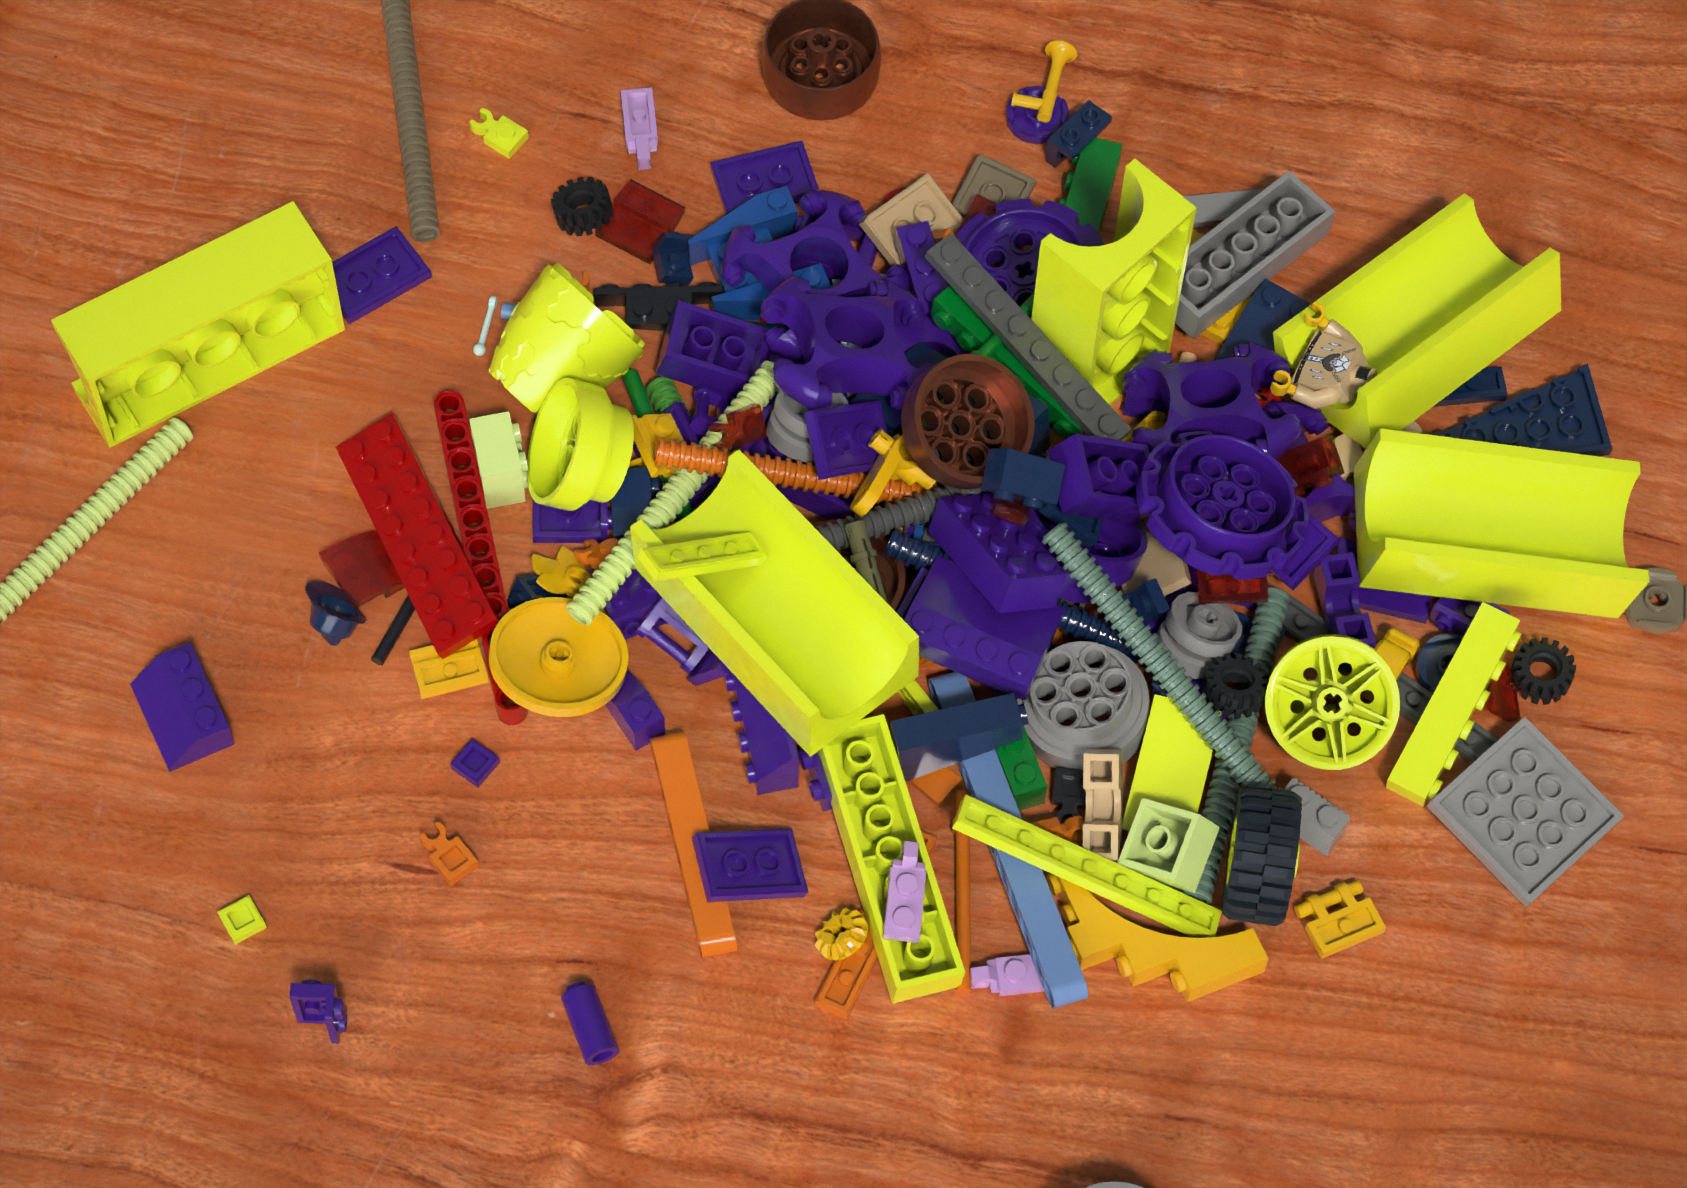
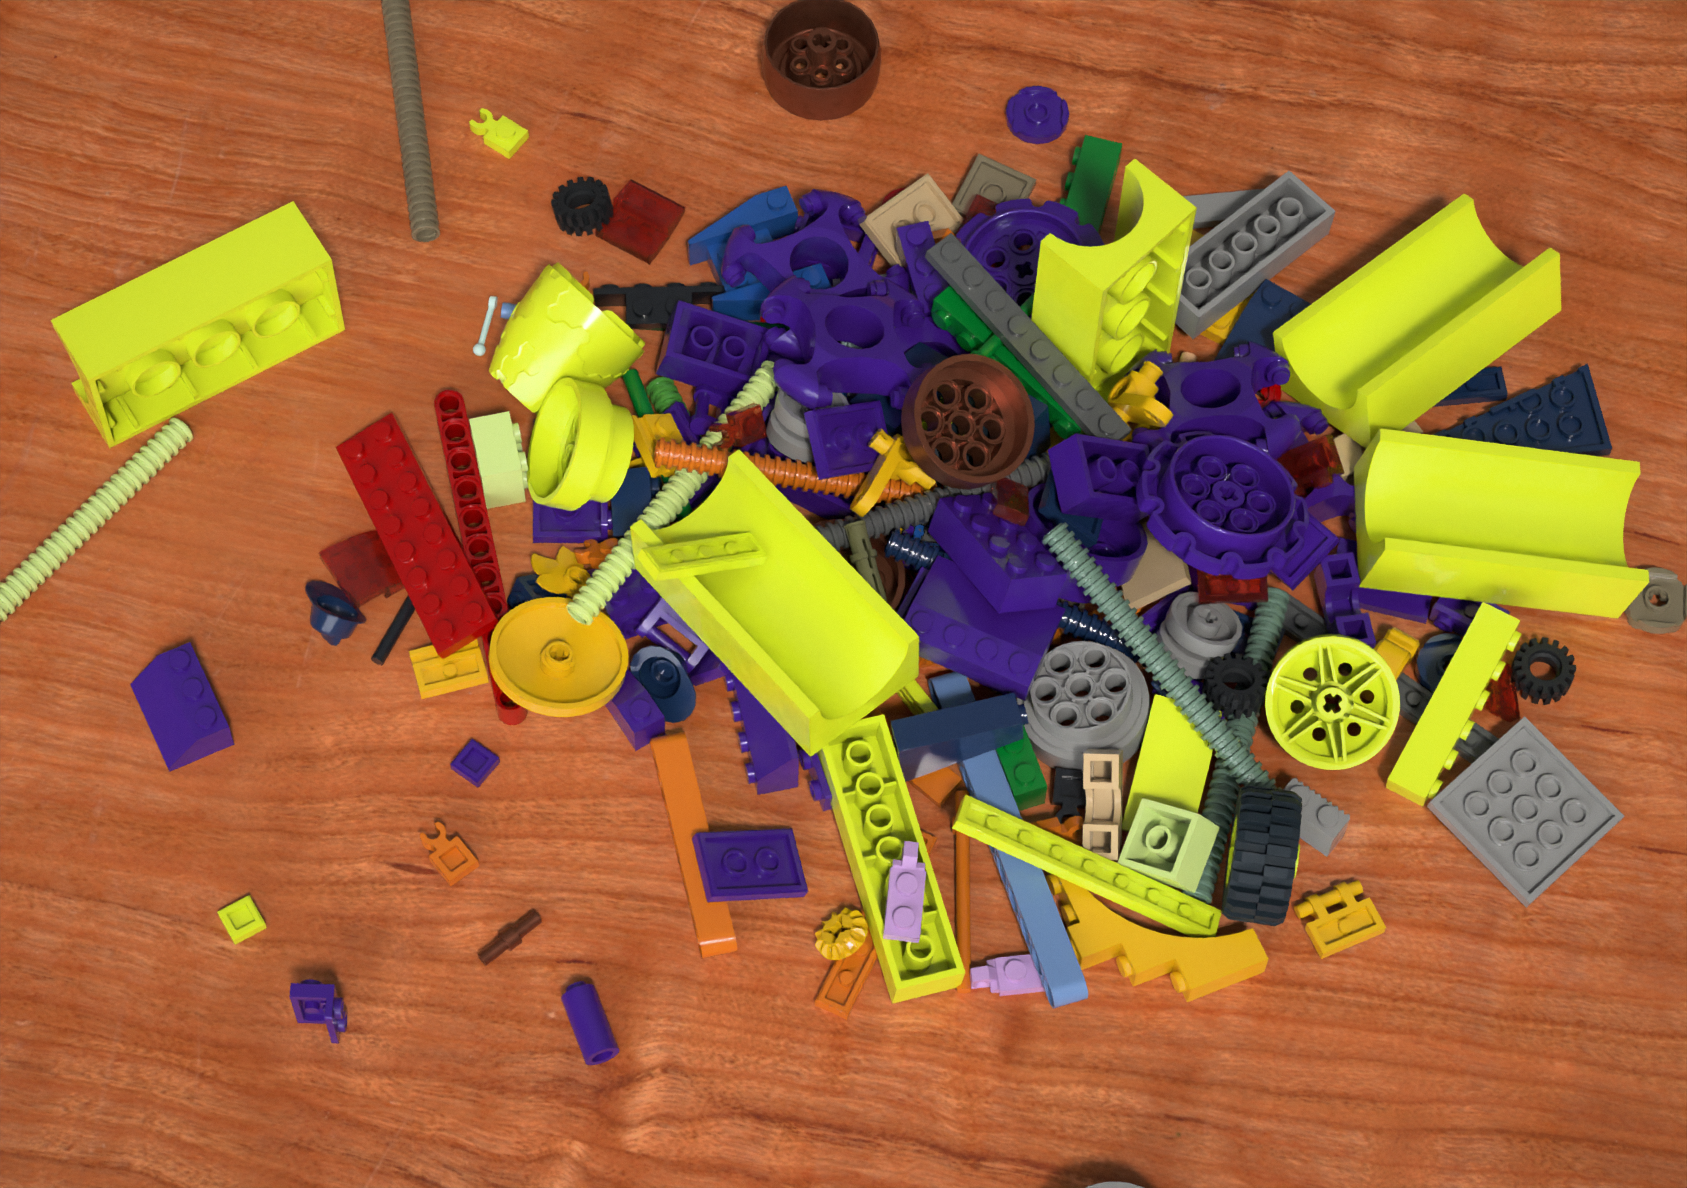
(377, 274): dark purple tile -> none
(509, 938): none -> copper bar
(640, 124): lavender hinge -> none
(666, 680): none -> dark blue piece
(672, 258): dark blue bracket -> none
(761, 171): dark purple tile -> none
(1022, 477): dark blue brick -> none
(1060, 53): yellow piece -> none
(1076, 133): dark blue bracket -> none
(1135, 400): none -> yellow piece
(1148, 601): dark blue bracket -> none
(1329, 368): tan torso -> none

